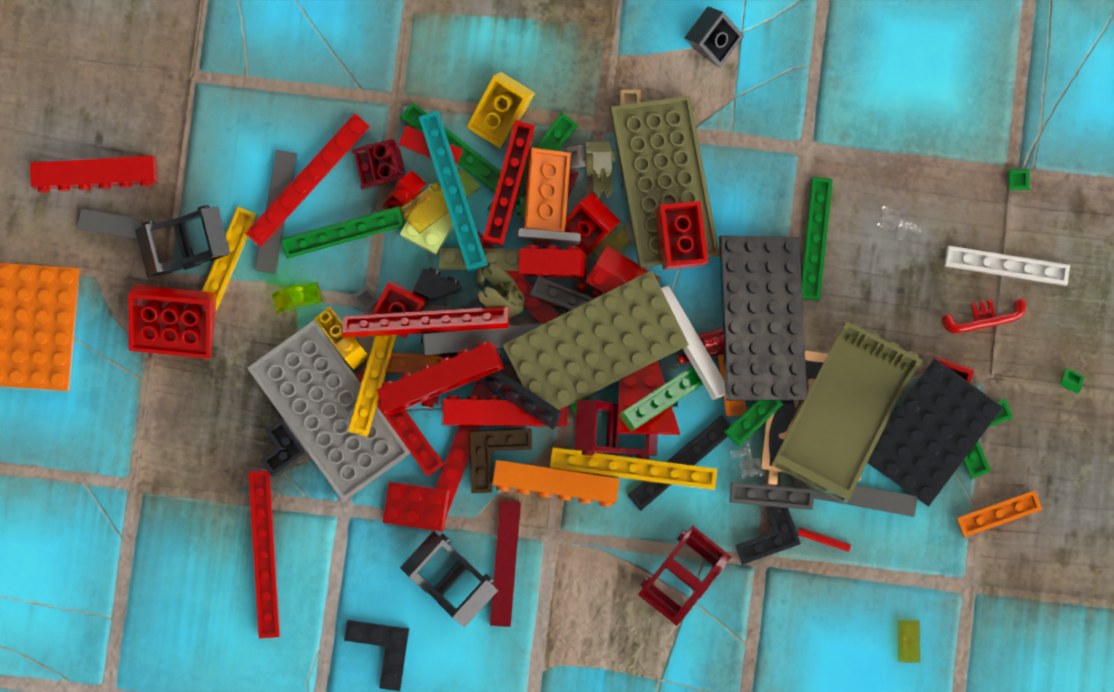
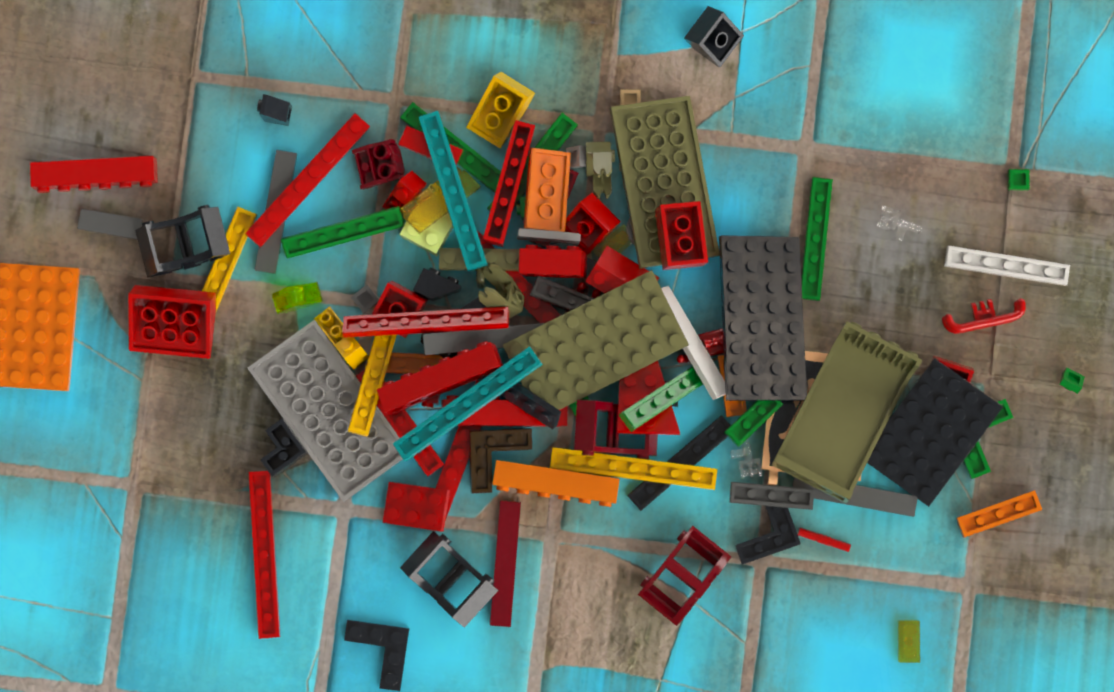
(274, 110): none -> black slope
(467, 404): none -> teal plate

